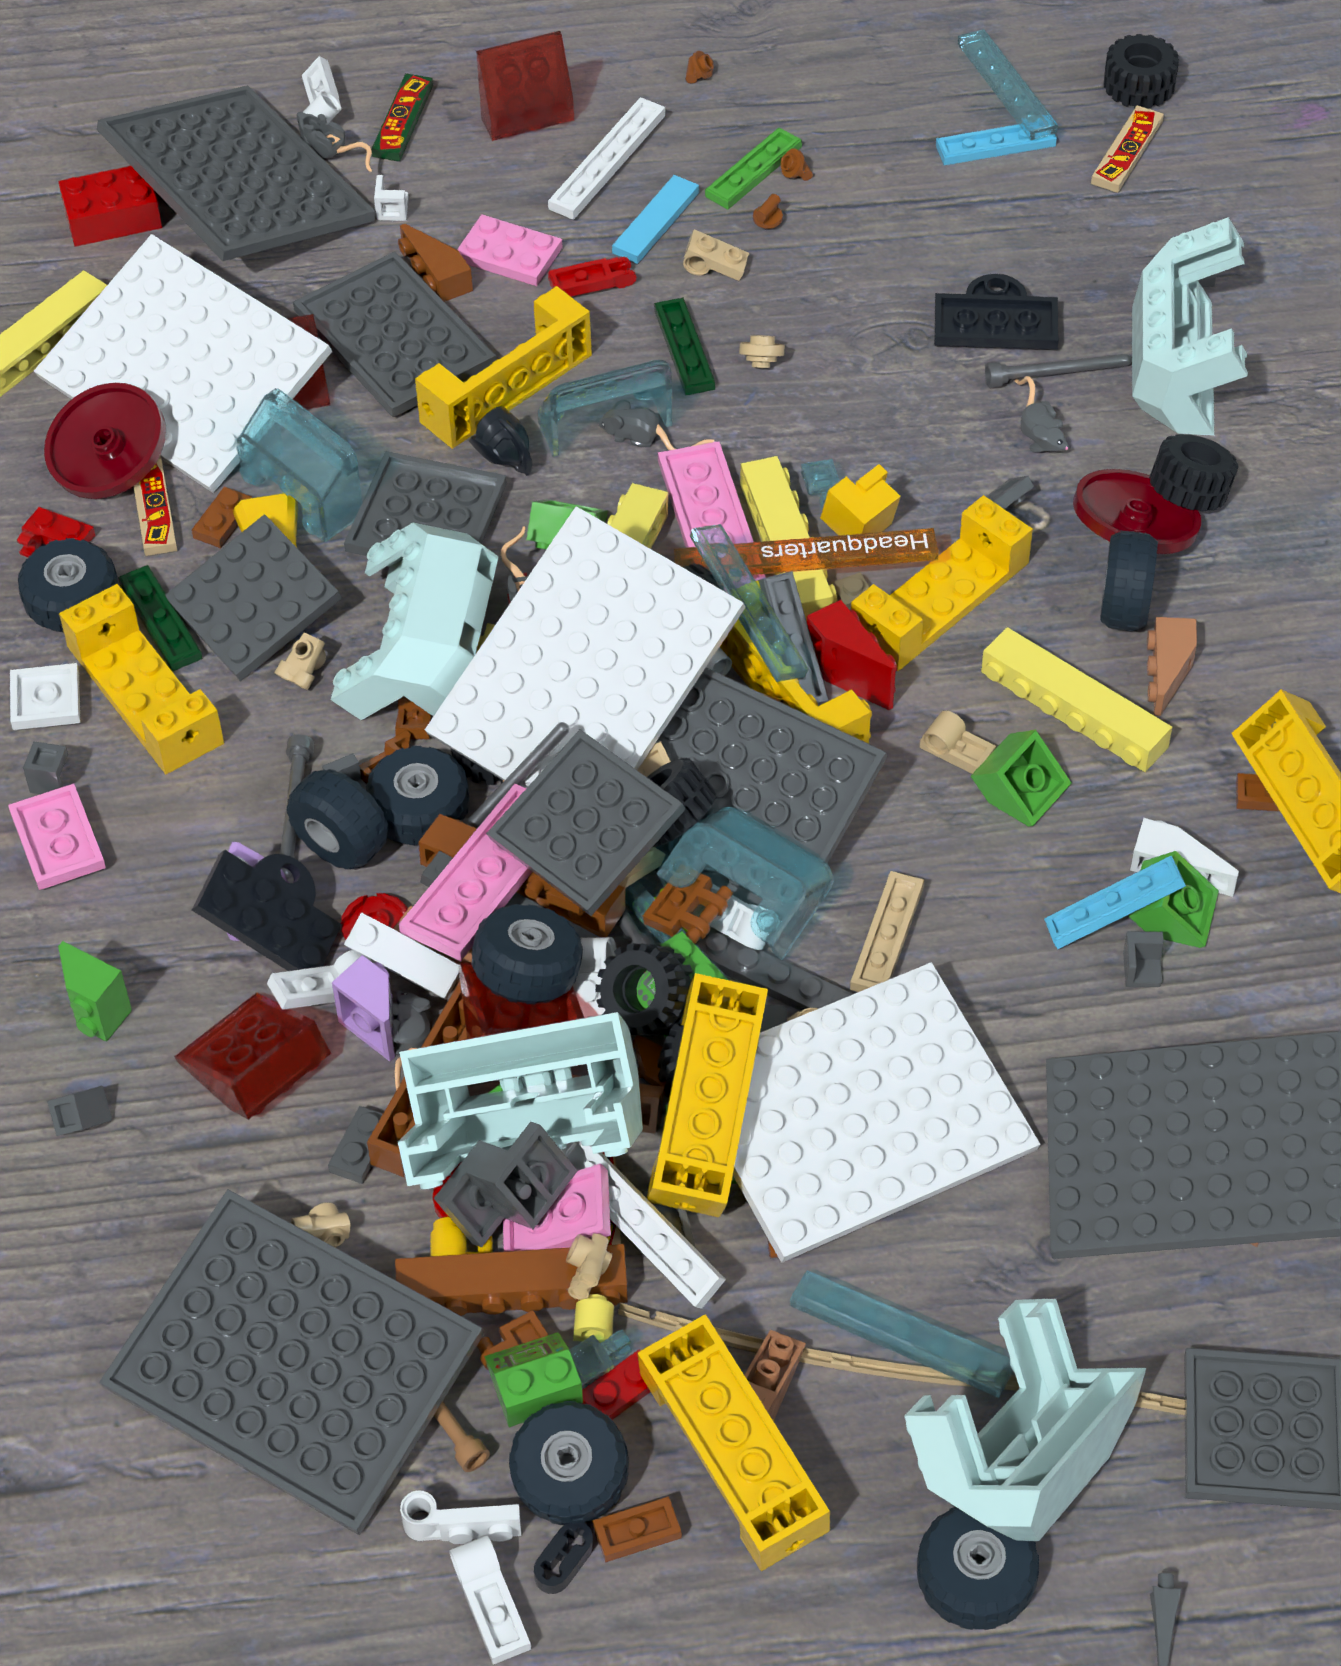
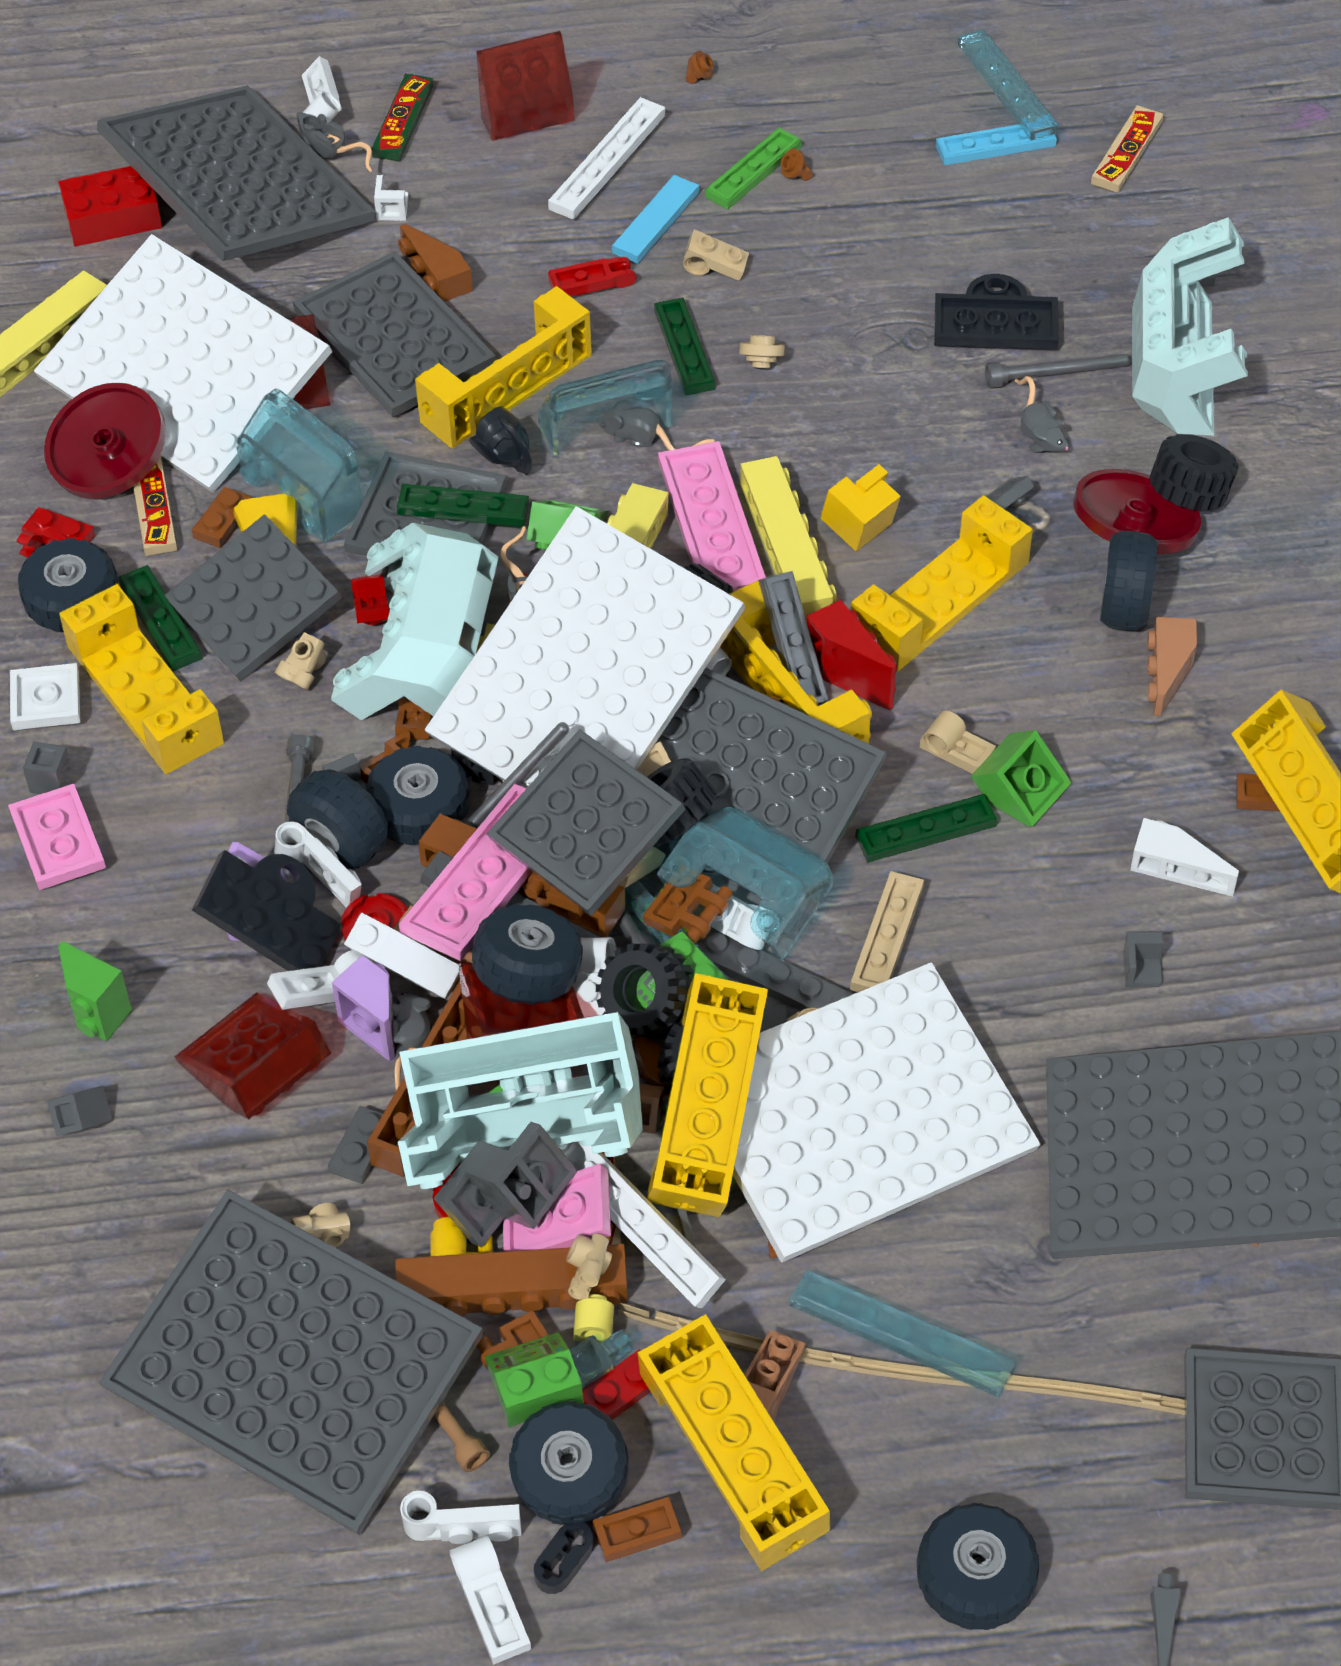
(319, 859): none -> white plate
(370, 599): none -> red bracket
(463, 505): none -> dark green tile
(509, 250): bright pink plate -> none
(758, 616): clear light blue tile -> none
(768, 214): dark orange plate -> none
(819, 478): clear light blue plate -> none
(828, 551): clear orange tile -> none
(850, 588): dark tan plate -> none
(925, 828): none -> dark green tile
(1040, 1443): light aqua wedge -> none
(1076, 699): light yellow brick -> none
(1114, 902): medium azure tile -> none
(1141, 71): black tyre -> none
(1183, 914): bright green slope -> none

